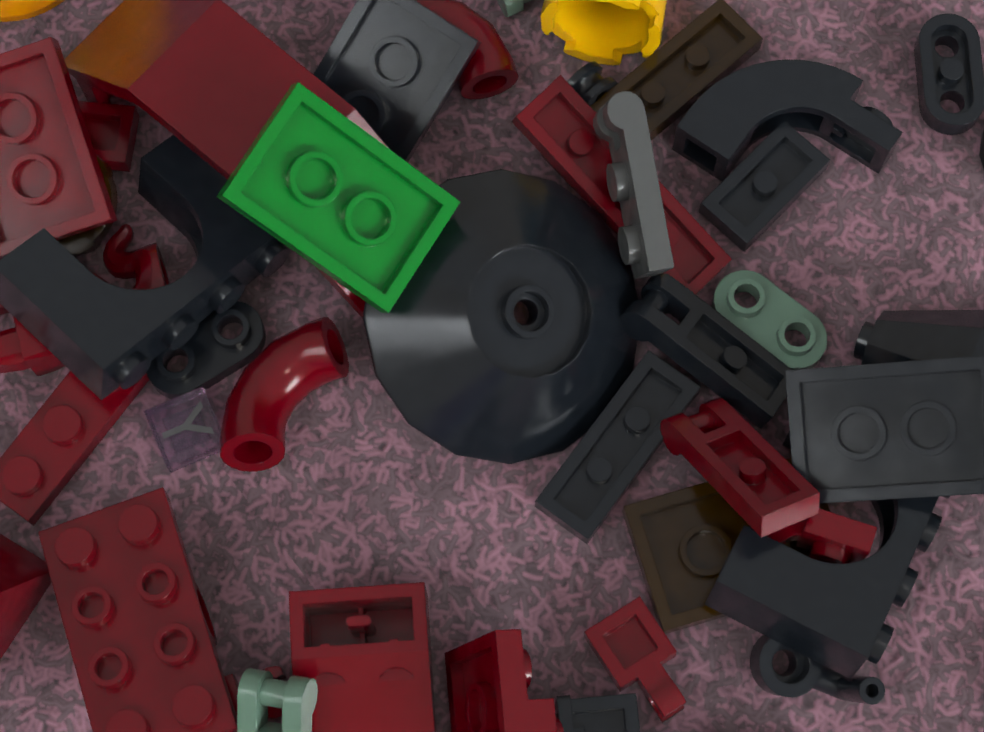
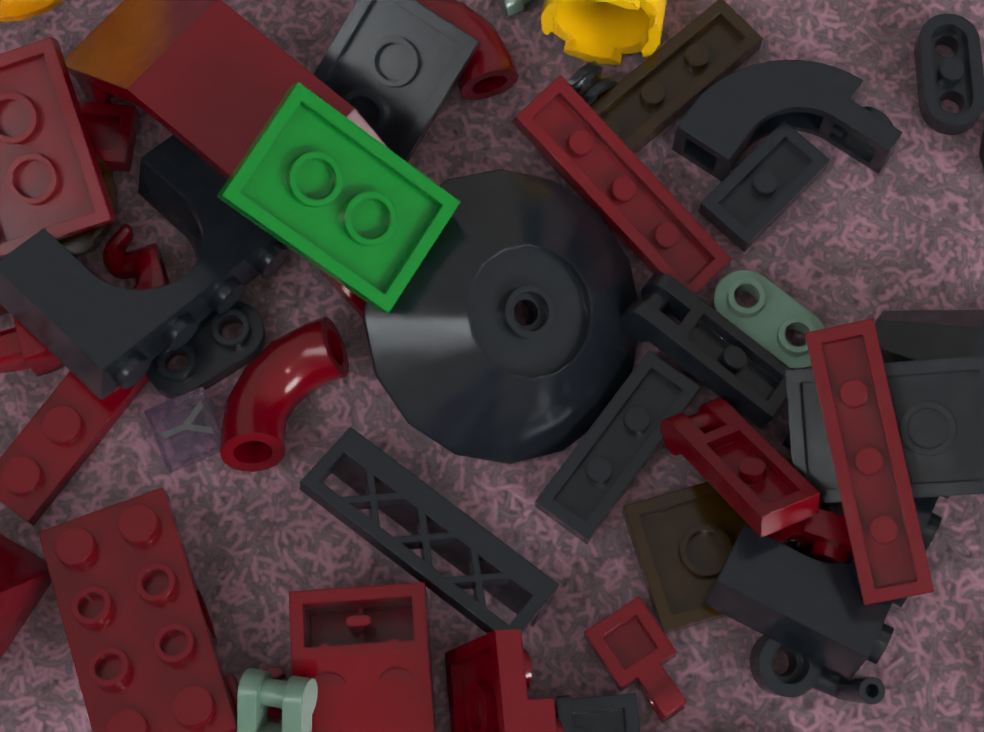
(433, 525): none -> black fence
(635, 184): dark grey plate -> none
(869, 462): none -> dark red plate

